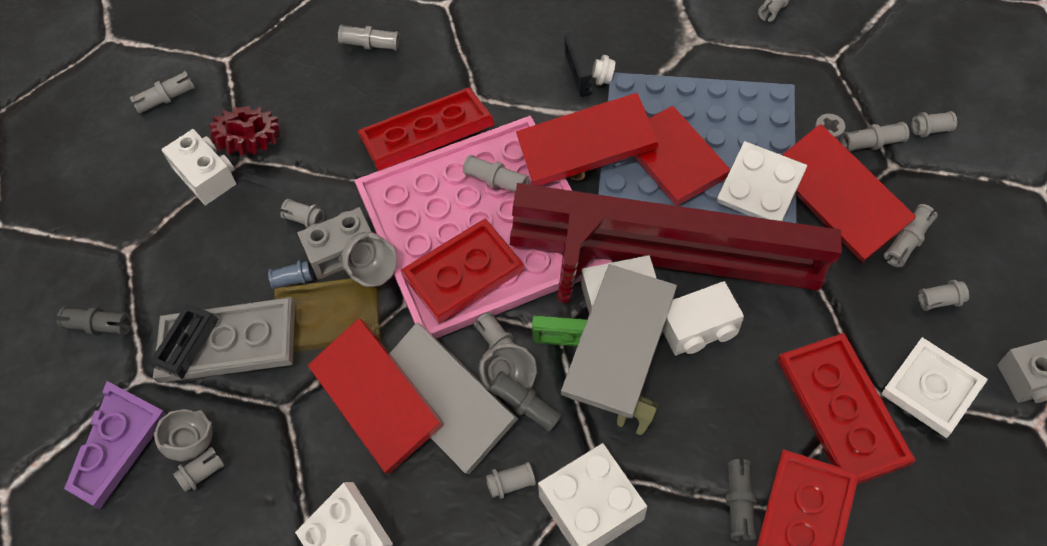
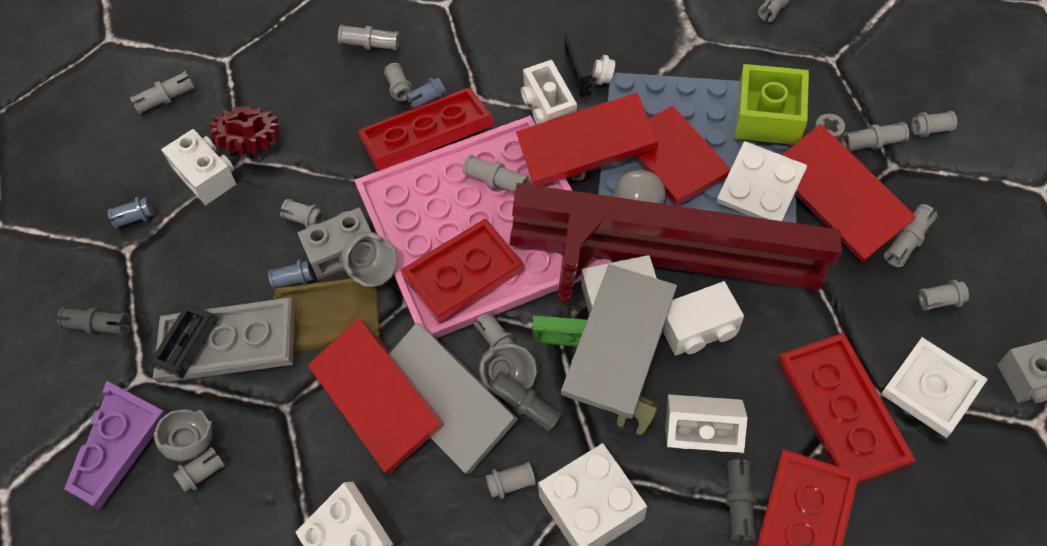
(131, 212): none -> sand blue pin
(398, 83): none -> light grey pin
(429, 92): none -> sand blue pin
(546, 92): none -> white brick
(640, 186): none -> light grey hair
(706, 423): none -> white brick
(772, 104): none -> lime brick

